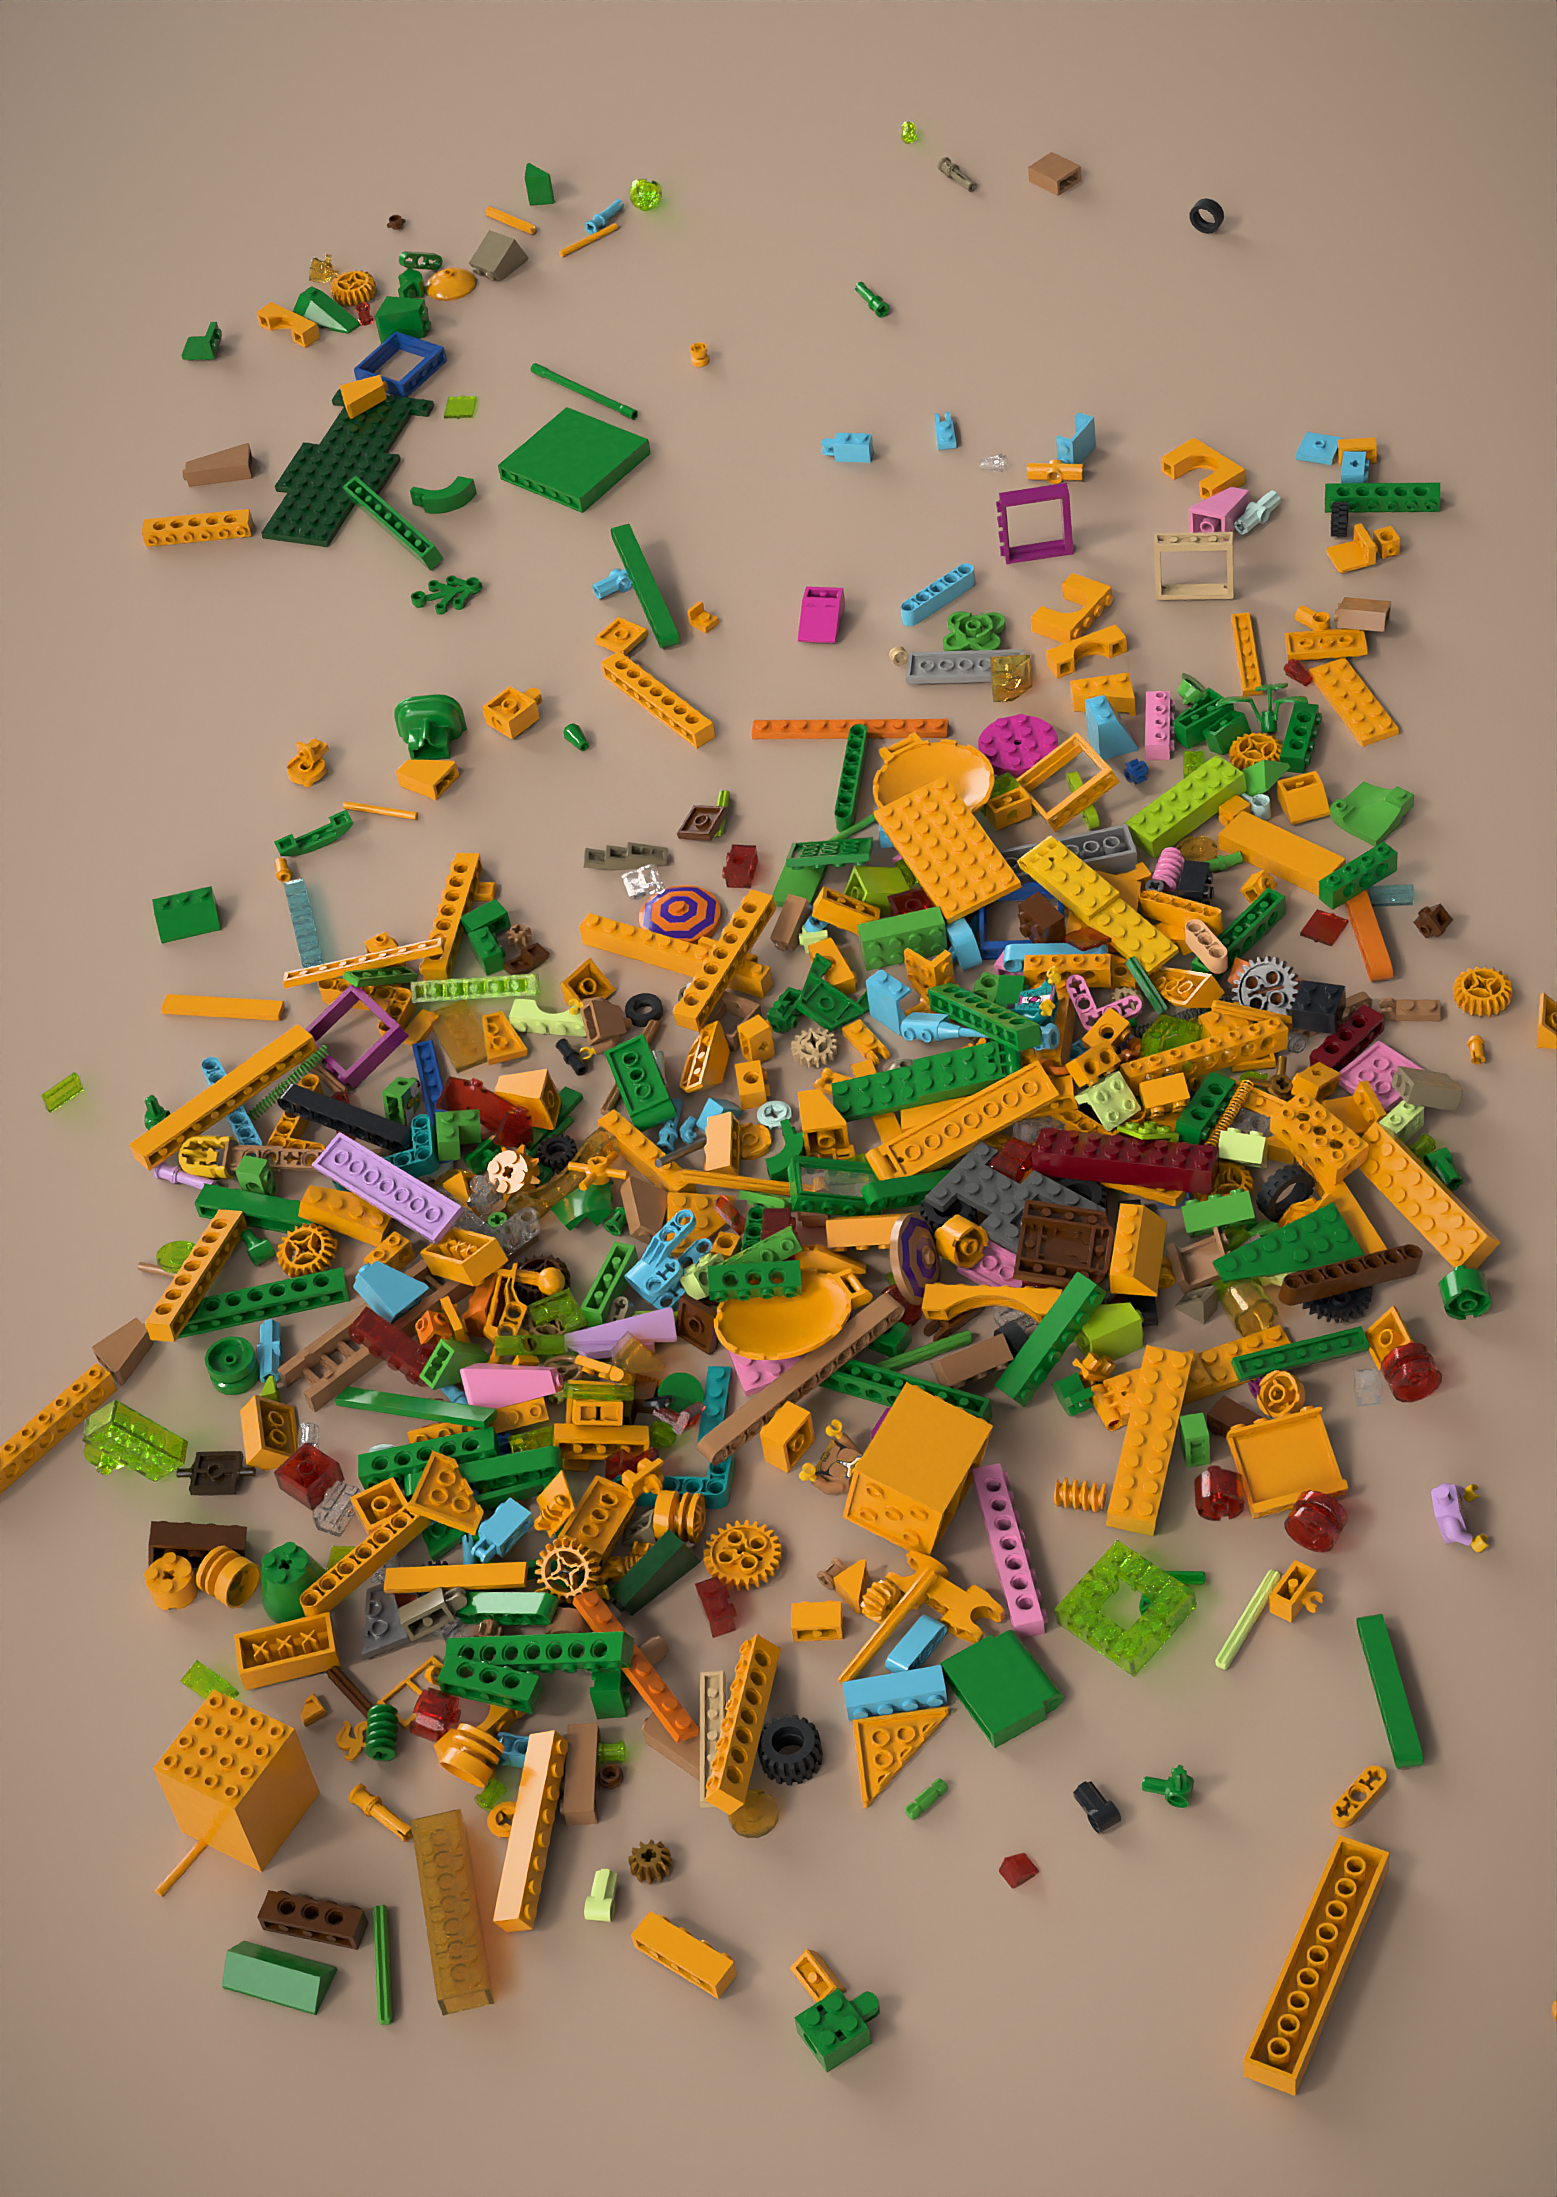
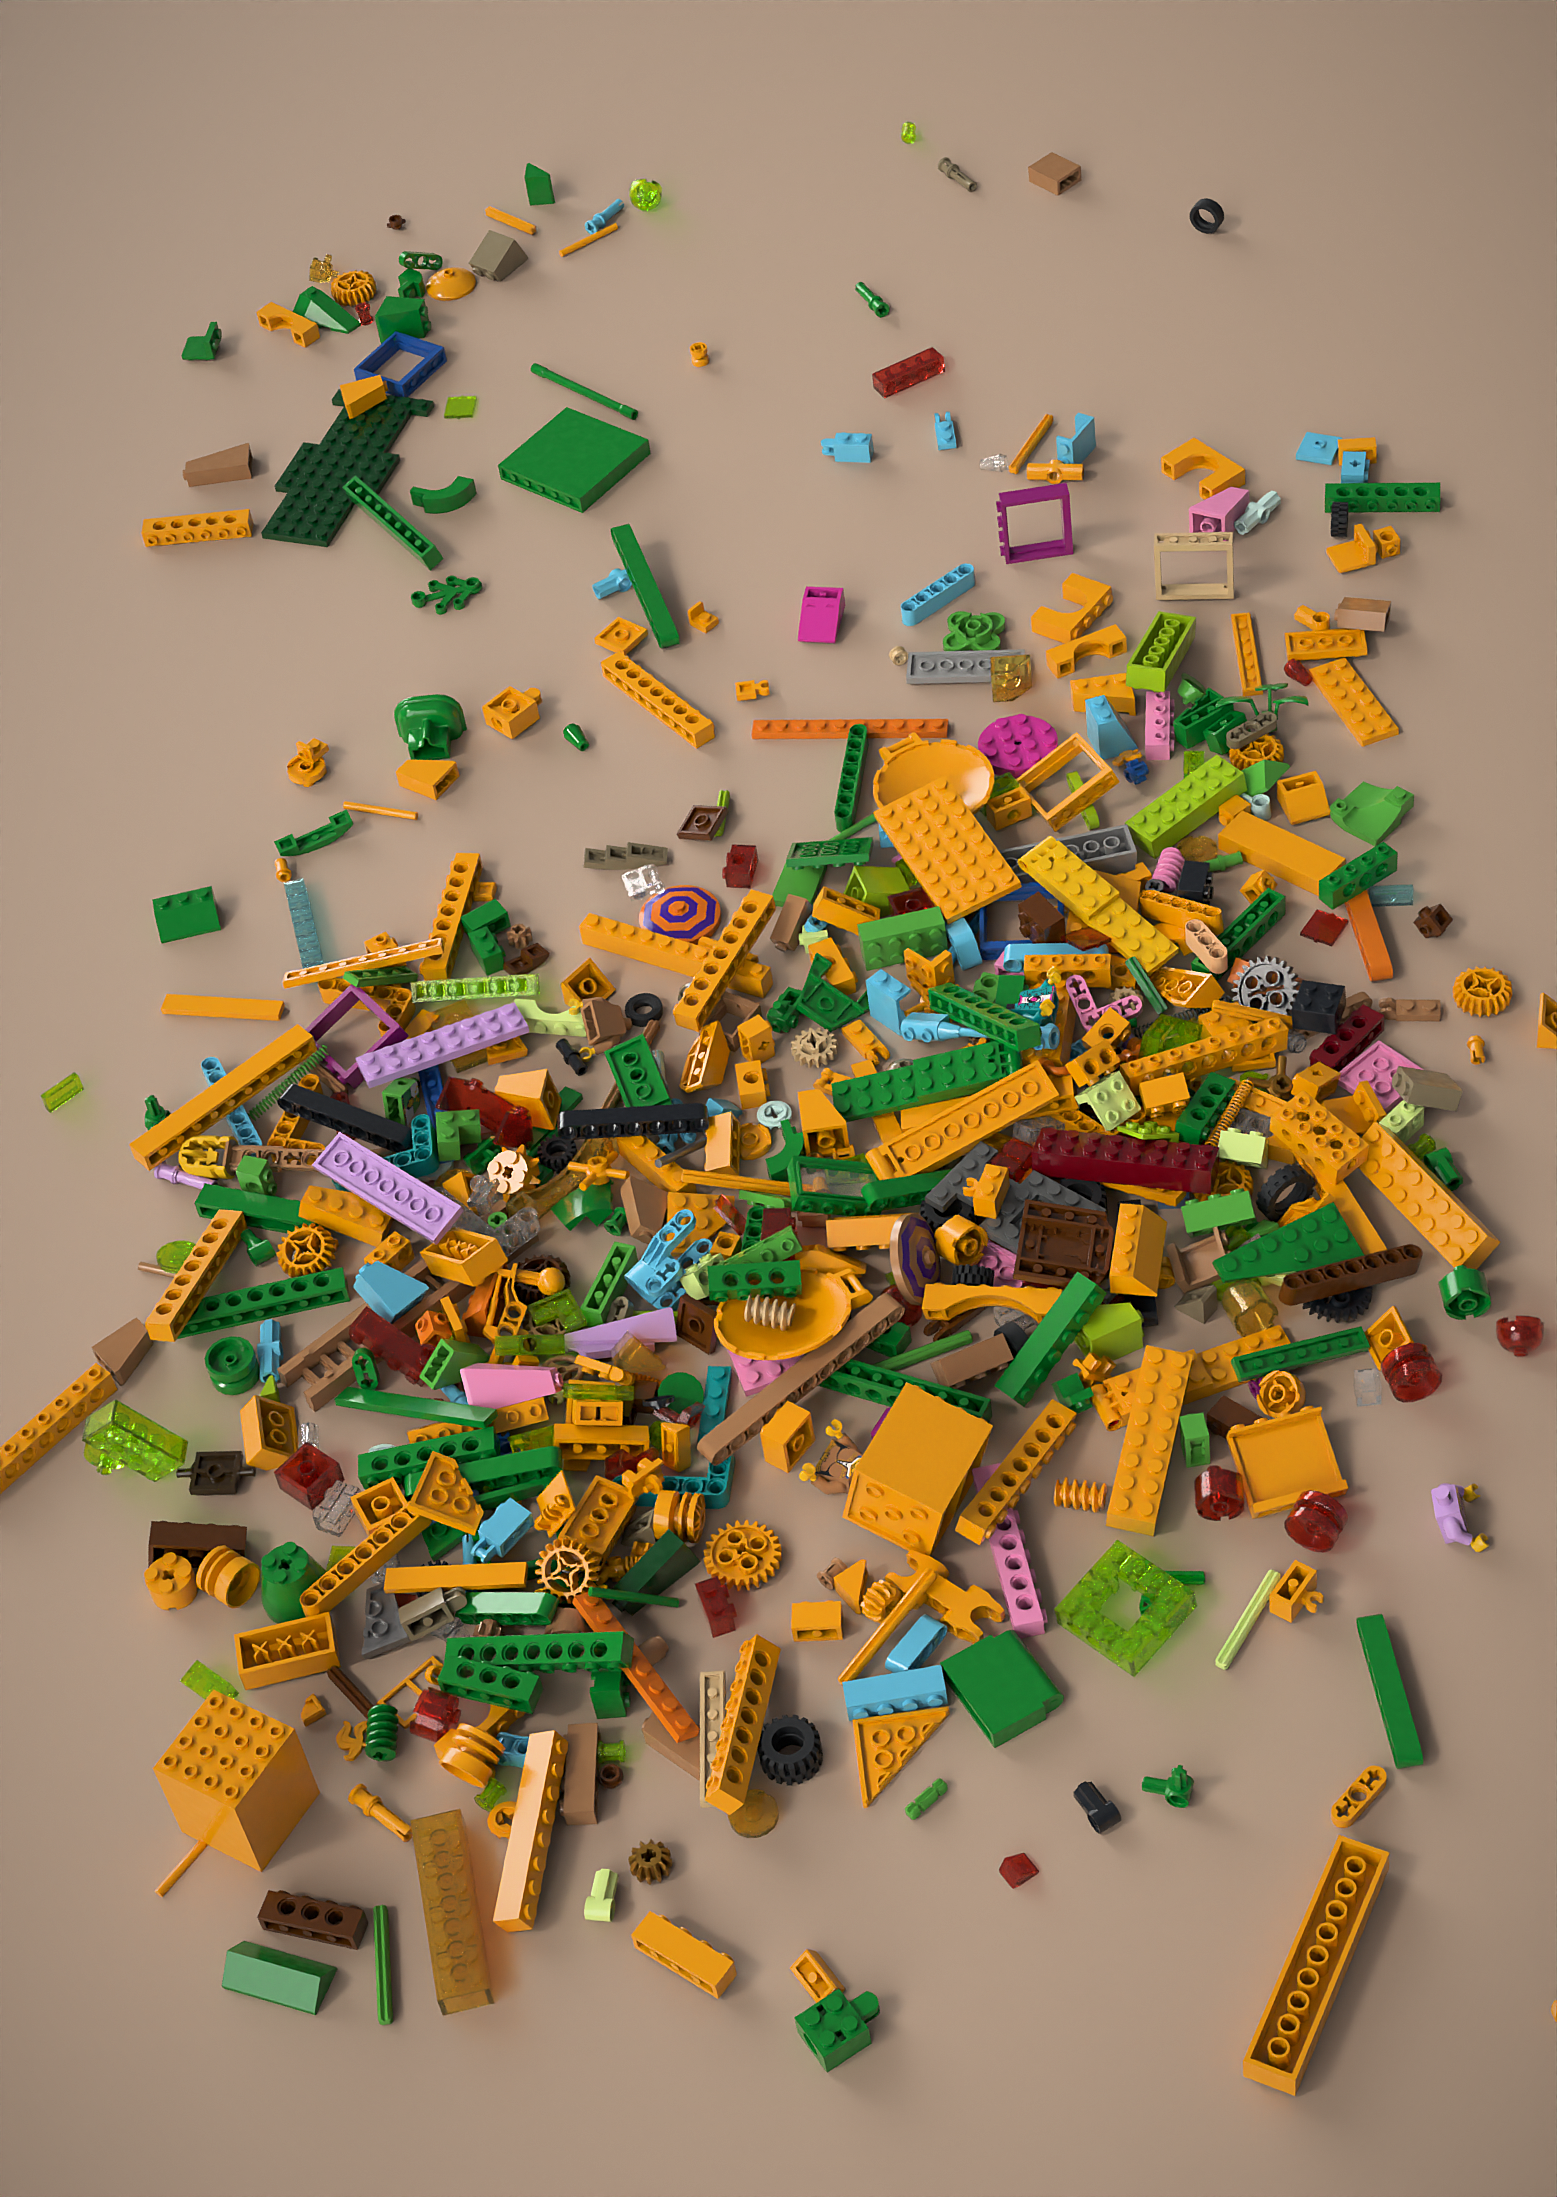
(369, 1368): none -> green beam
(442, 1045): none -> lavender plate
(632, 1121): none -> black beam
(633, 1597): none -> green bar
(676, 1446): none -> light orange slope
(748, 689): none -> light orange plate
(769, 1313): none -> tan piece
(908, 372): none -> clear red brick
(973, 1275): none -> black tyre
(989, 1191): none -> light orange brick
(1015, 1472): none -> light orange brick
(1031, 443): none -> light orange axle
(1127, 755): none -> light orange piece
(1160, 651): none -> lime brick
(1240, 736): none -> dark tan beam
(1300, 736): green brick -> none
(1520, 1335): none -> clear red cylinder

